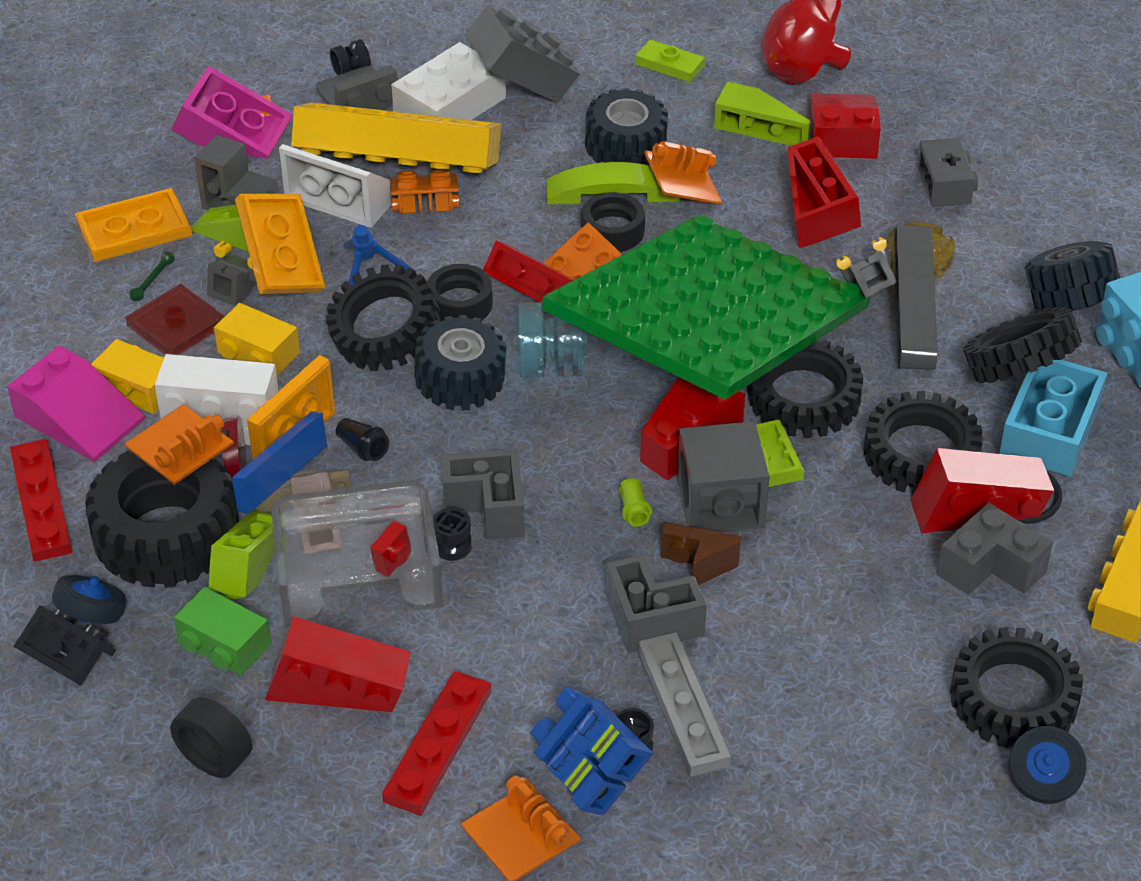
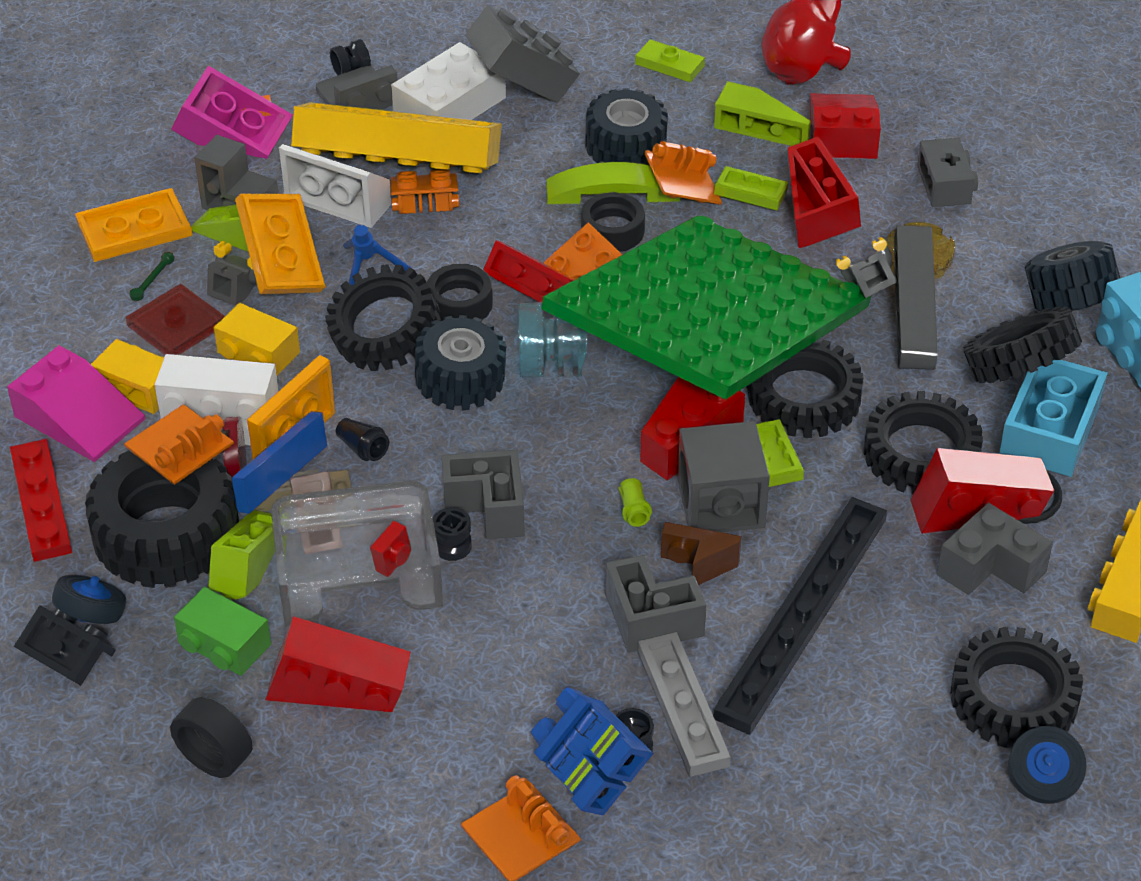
(436, 743): red plate -> none
(751, 188): none -> lime plate
(799, 616): none -> black plate

